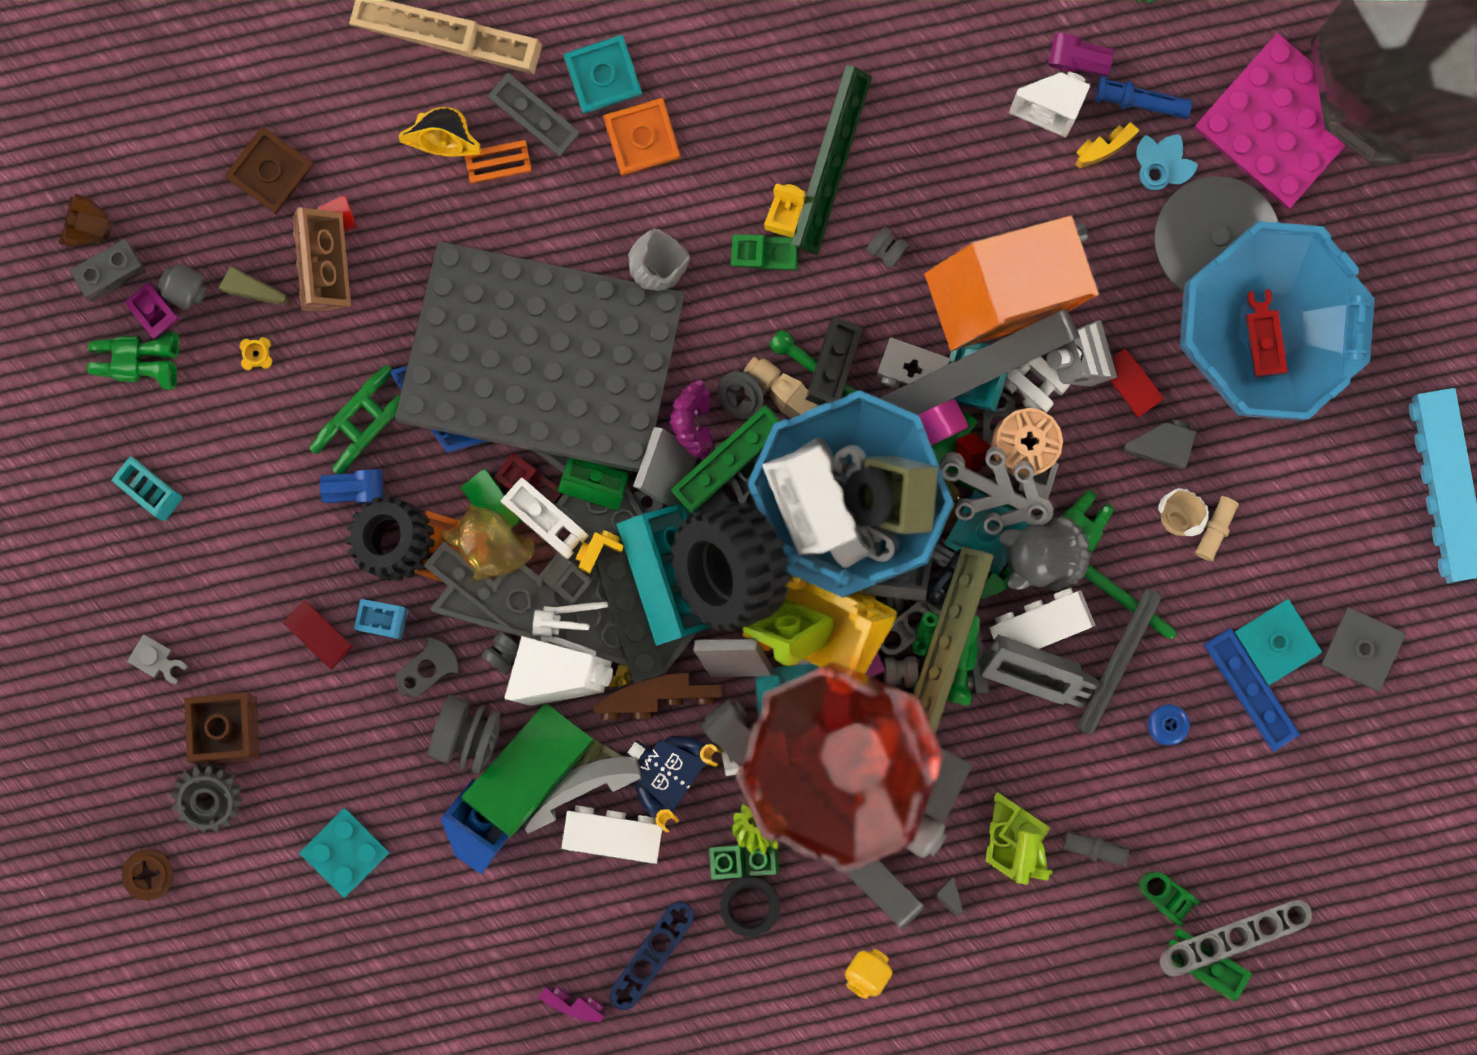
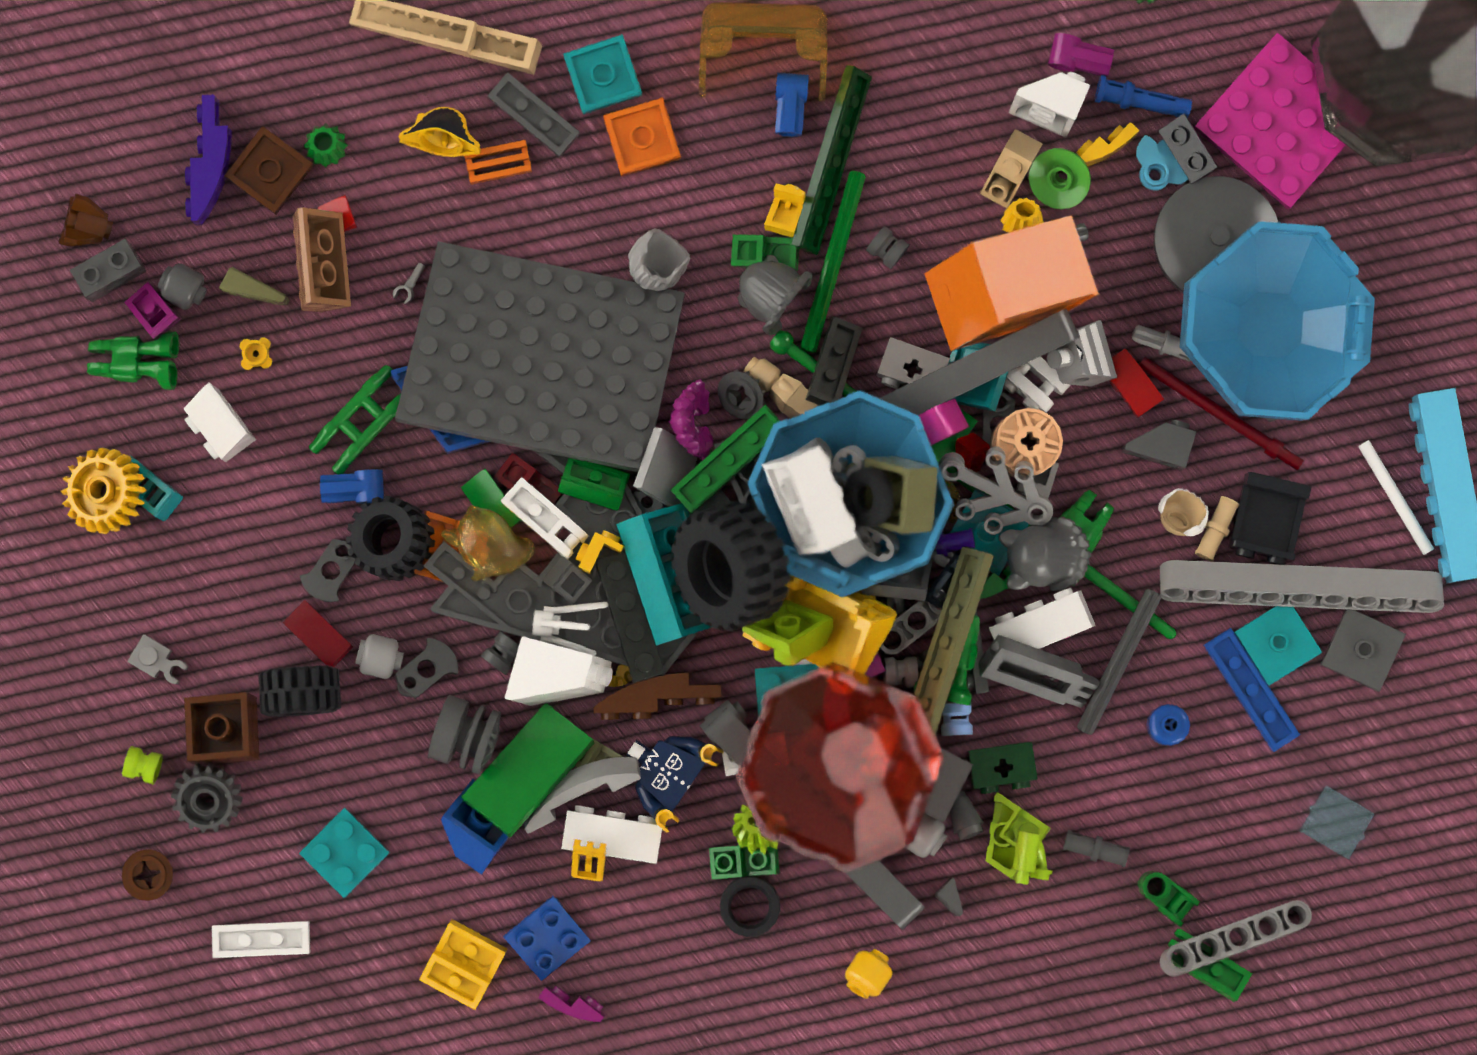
(85, 487): none -> yellow gear
(140, 764): none -> lime wheel
(207, 173): none -> dark purple slope
(218, 423): none -> white slope
(261, 939): none -> white plate
(299, 691): none -> black tyre
(317, 584): none -> dark grey piece
(325, 145): none -> green piece
(379, 656): none -> light grey head
(381, 619): dark azure slope -> none
(410, 283): none -> light grey hand
(463, 964): none -> yellow slope
(547, 938): none -> blue hinge
(590, 852): none -> yellow tile
(654, 957): dark blue beam -> none
(733, 657): light grey tile -> none
(768, 289): none -> dark grey hair
(791, 96): none -> blue piece
(801, 22): none -> clear yellow windscreen
(832, 261): none -> green axle
(924, 633): green arm -> none
(954, 541): none -> dark purple pin
(956, 726): none -> light blue wheel
(965, 818): none -> dark grey cone
(1011, 168): none -> tan slope
(1018, 755): none -> dark green brick
(1021, 215): none -> yellow piece
(1051, 188): none -> bright green dish
(1163, 342): none -> light grey axle
(1188, 148): none -> hinge
(1265, 338): red plate -> none
(1268, 518): none -> black panel
(1272, 447): none -> dark red bar
(1301, 586): none -> light grey beam
(1337, 822): none -> clear light blue piece
(1396, 497): none -> white bar

